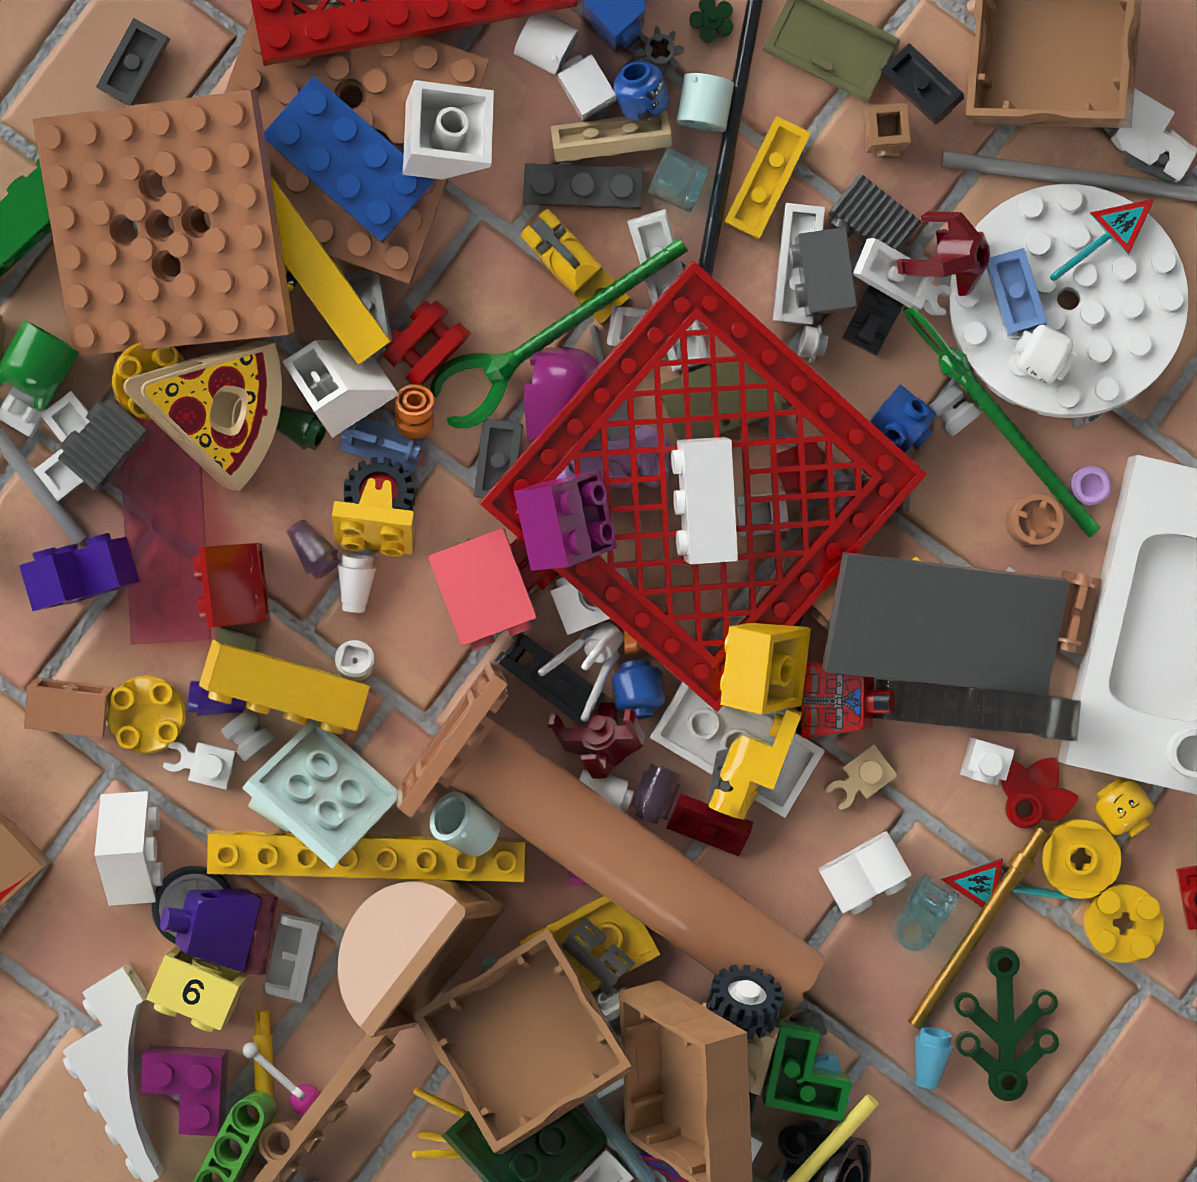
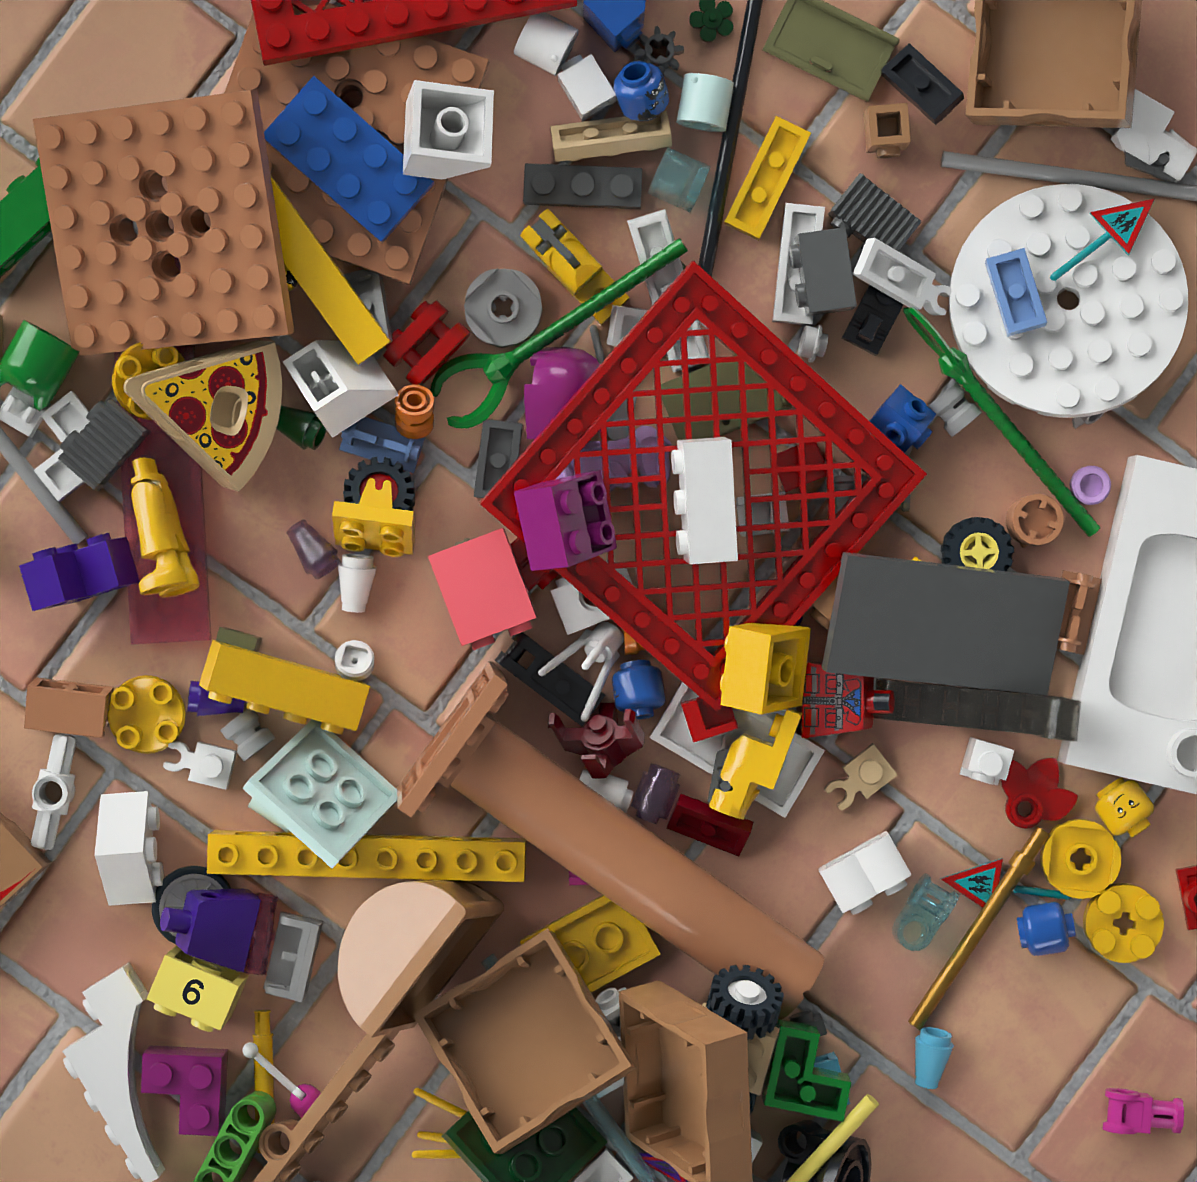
(48, 811): none -> white axle
(133, 62): dark grey plate -> none
(160, 533): none -> yellow piece
(232, 584): red slope -> none
(464, 824): light aqua piece -> none
(480, 307): none -> light grey plate
(586, 959): dark grey piece -> none
(705, 721): none -> red panel
(958, 252): dark red piece -> none
(991, 547): none -> black wheel
(1006, 1031): dark green plant -> none
(1045, 354): white head -> none
(1045, 929): none -> blue head
(1137, 1112): none -> dark pink connector

